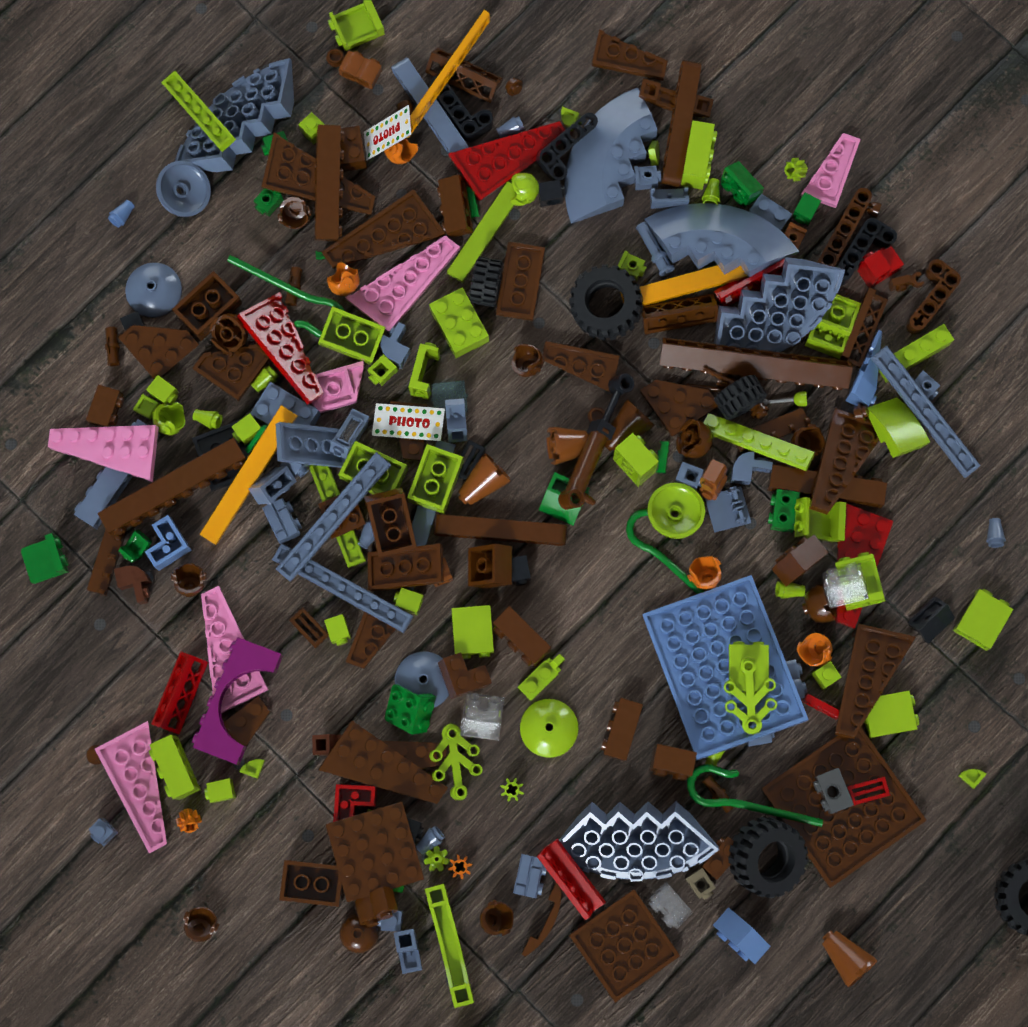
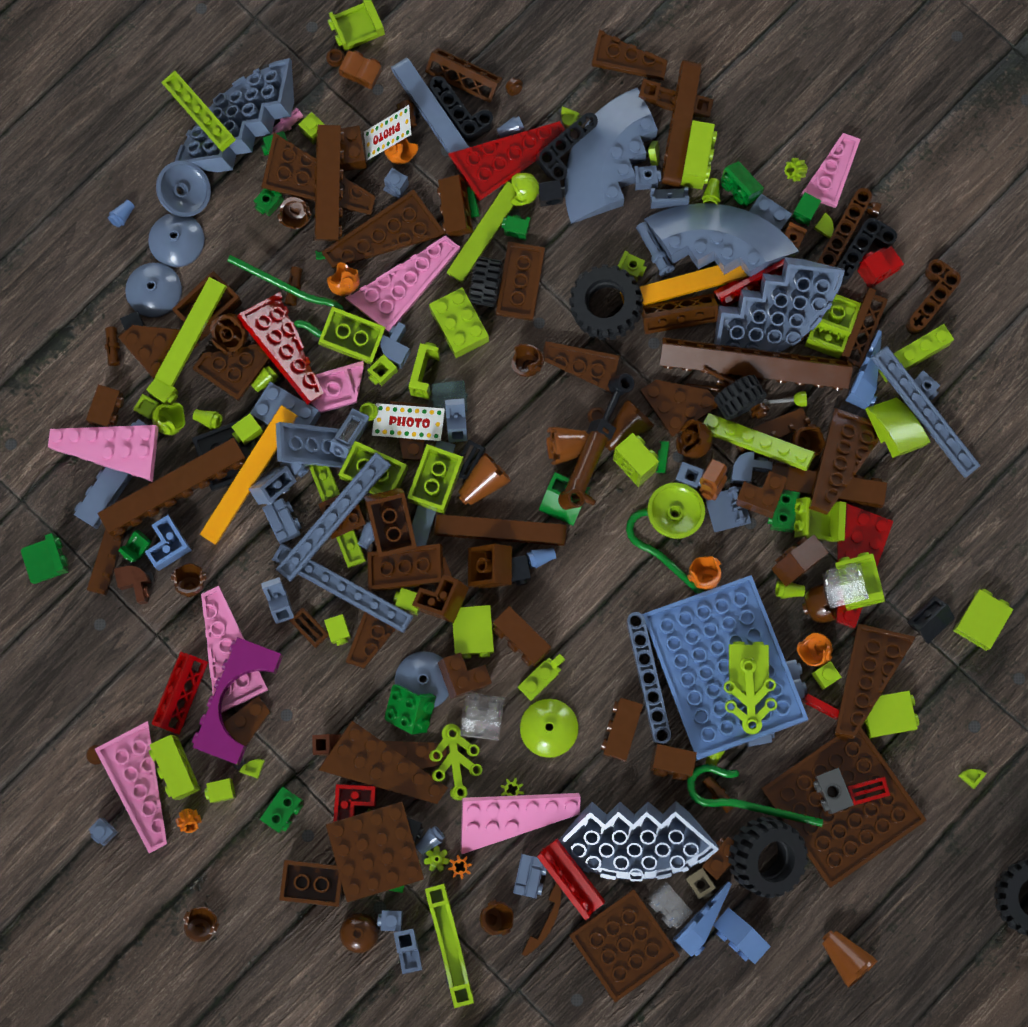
(179, 250): none -> sand blue dish
(190, 331): none -> lime tile
(256, 438): green piece -> none
(277, 600): none -> sand blue brick
(282, 810): none -> green brick
(286, 123): none -> bright pink pin
(369, 409): none -> lime plate
(376, 906): reddish brown brick -> none
(395, 183): none -> sand blue brick
(445, 601): none -> reddish brown brick
(449, 69): light orange tile -> none
(503, 817): none -> bright pink wing
(516, 226): none -> green brick
(539, 557): none -> medium blue cone
(650, 668): none -> sand blue beam
(698, 928): none -> medium blue wedge
(765, 499): none -> reddish brown brick
(825, 226): none -> lime tile
(861, 412): reddish brown plate -> none
(901, 283): reddish brown plate -> none
(995, 533): sand blue cone -> none

